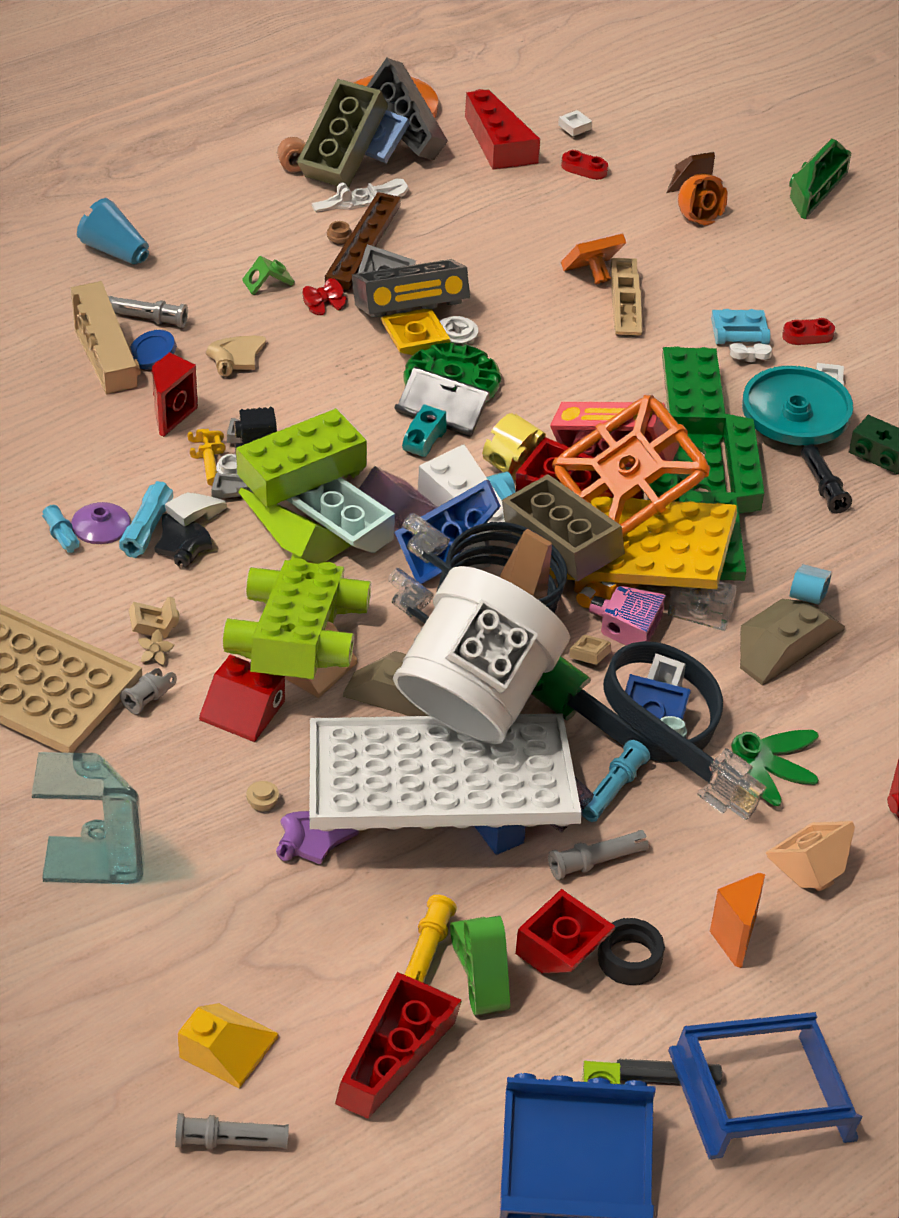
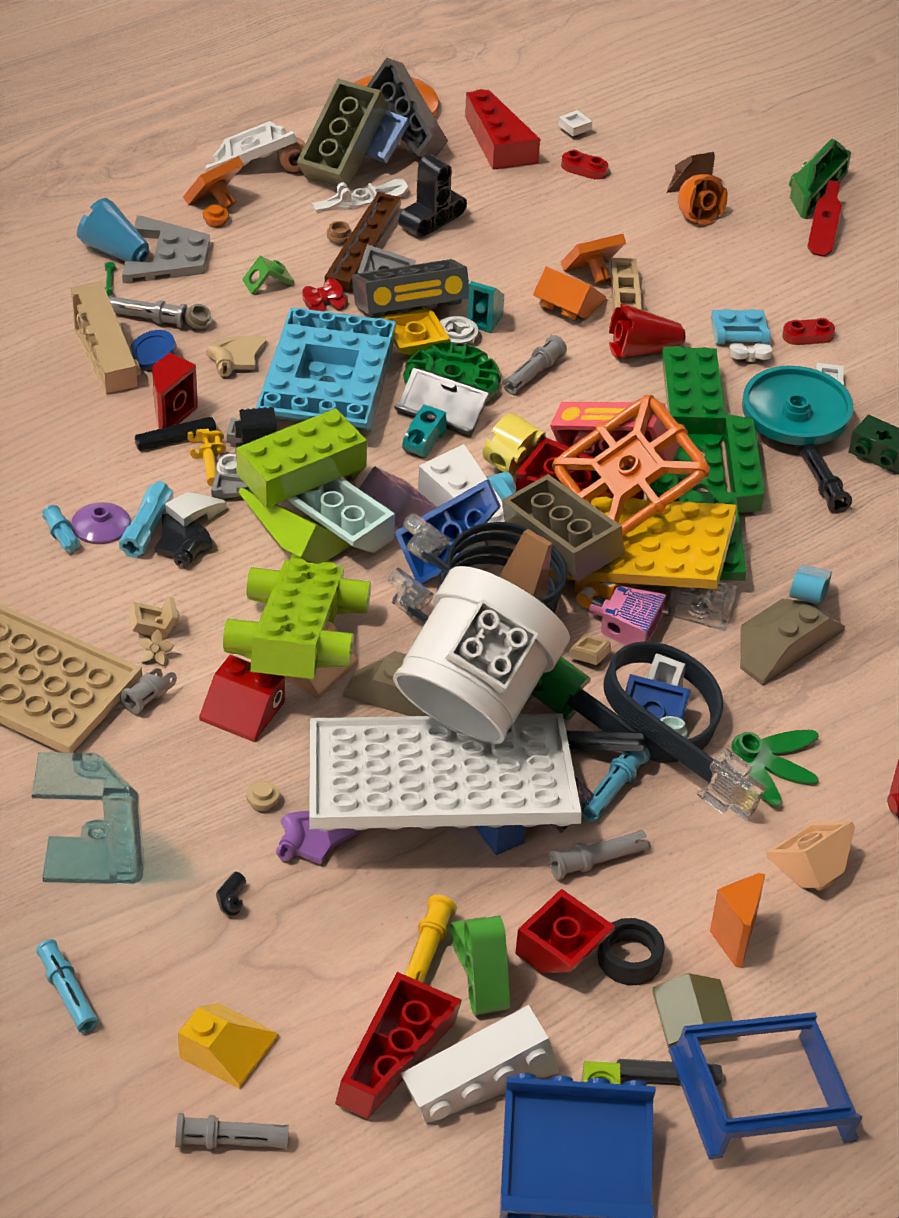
(52, 957): none -> medium azure pin
(109, 267): none -> green hinge
(172, 433): none -> black axle
(177, 251): none -> light grey wing
(198, 316): none -> dark tan plate
(215, 182): none -> orange tile
(215, 215): none -> orange plate
(227, 894): none -> black arm
(253, 144): none -> white wing
(327, 365): none -> medium azure slope
(435, 200): none -> black beam
(480, 1066): none -> white wedge
(485, 306): none -> teal slope
(541, 358): none -> light grey pin
(567, 294): none -> orange slope
(607, 741): none -> black axle
(642, 332): none -> red cone
(689, 1002): none -> slope
(824, 229): none -> red piece

